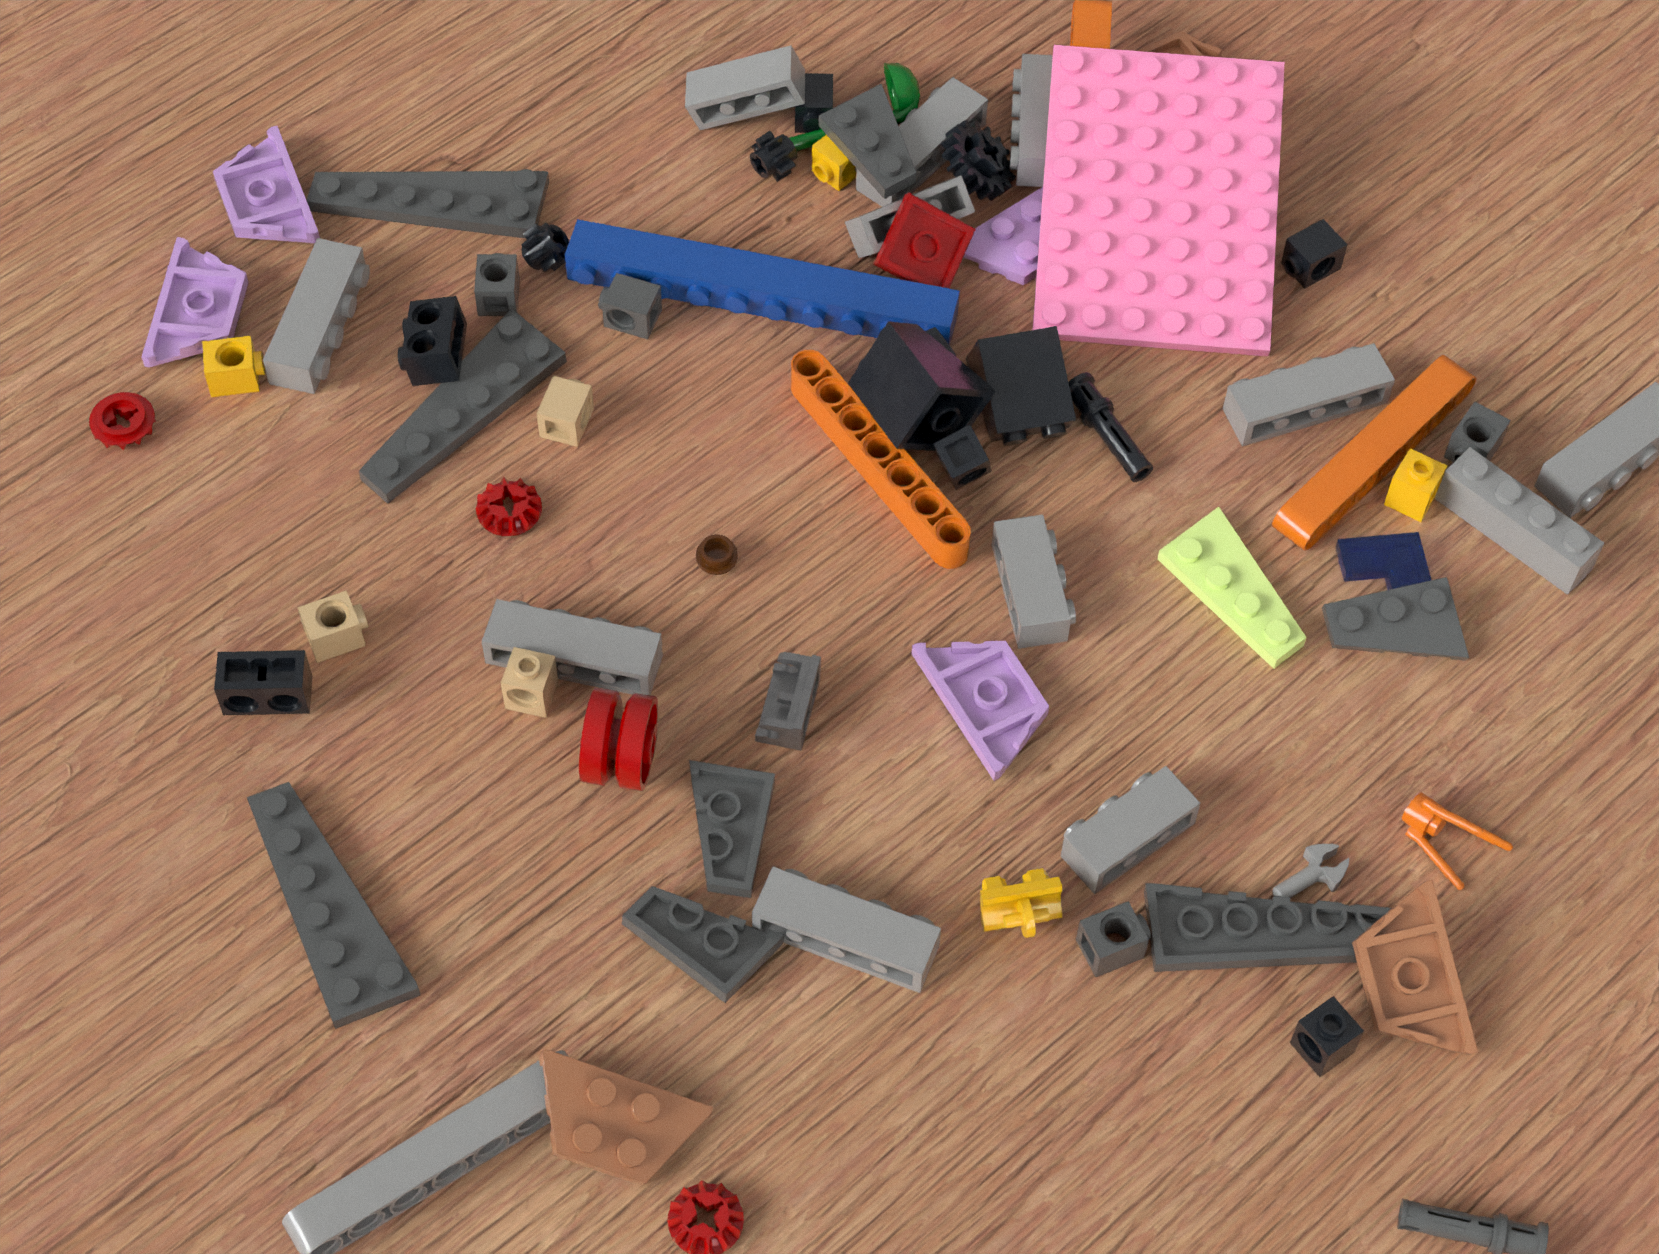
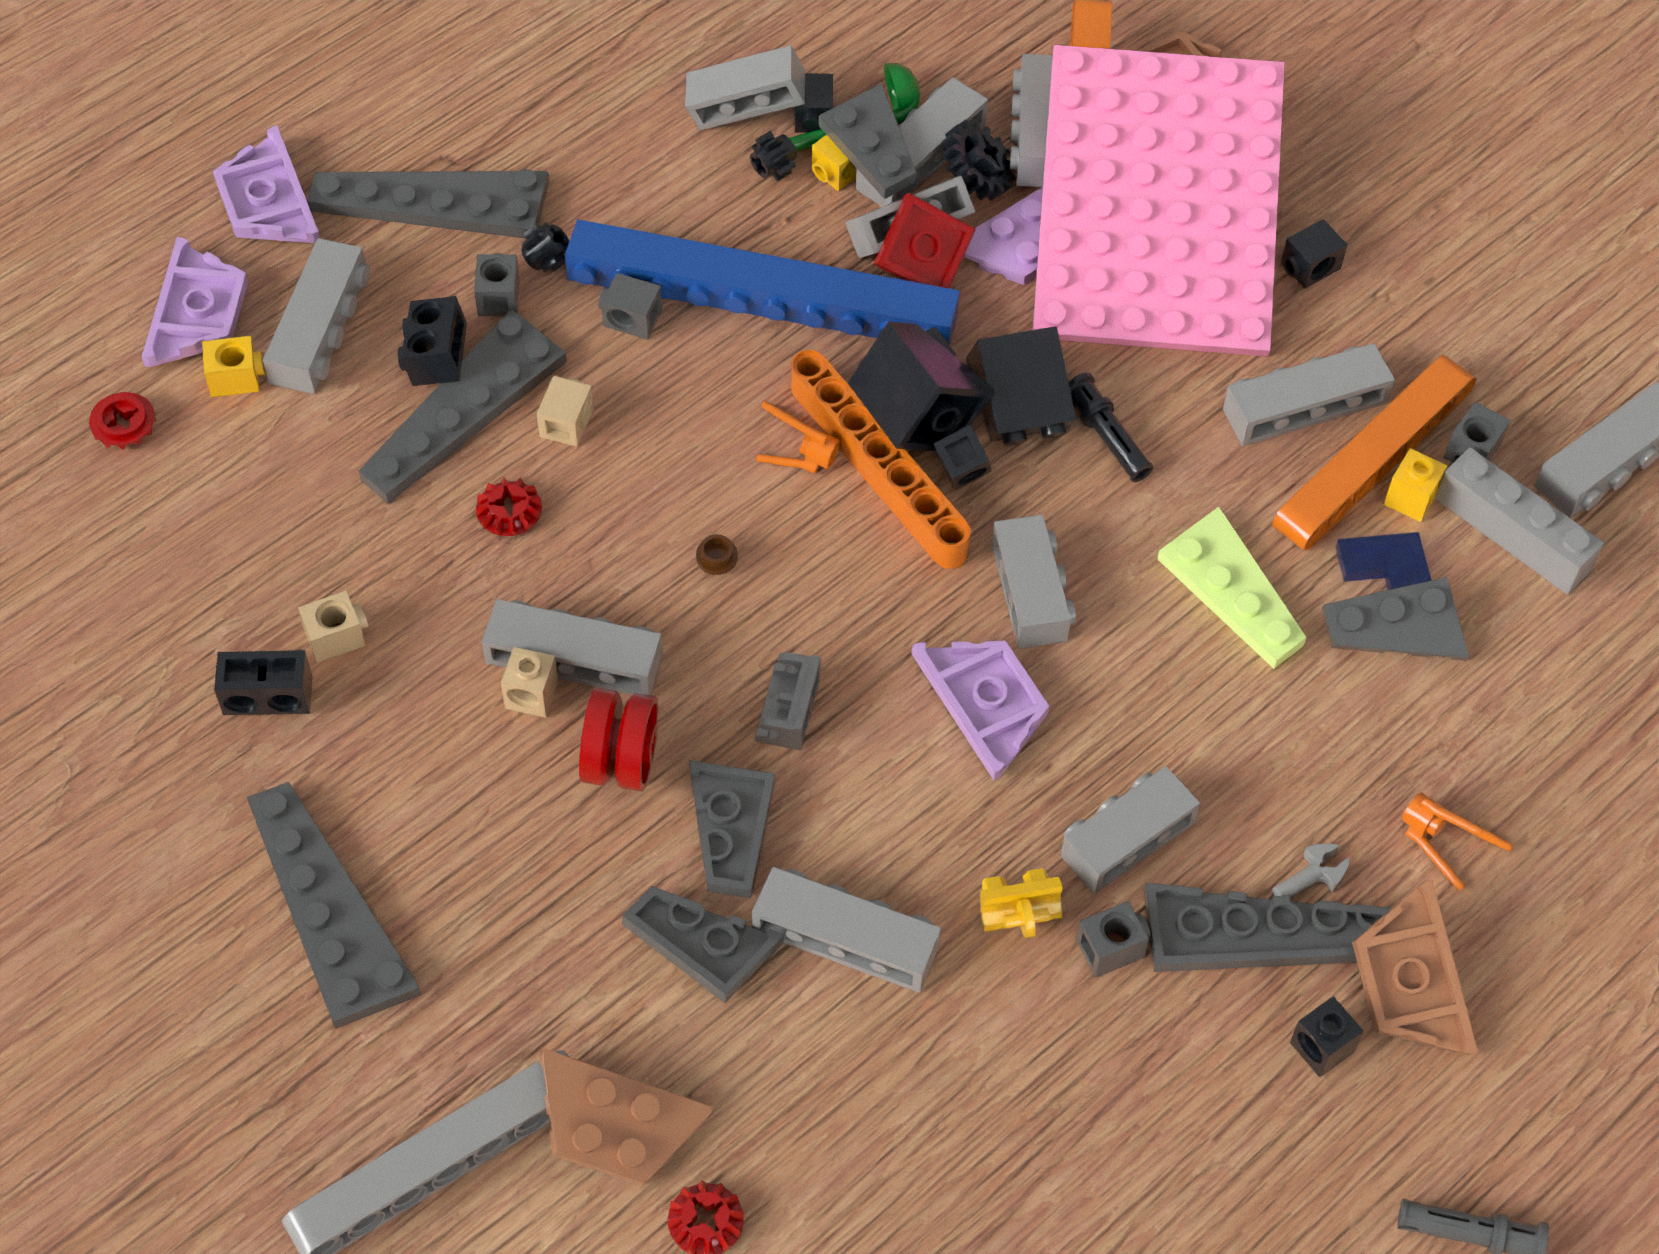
(817, 446): none -> orange plant

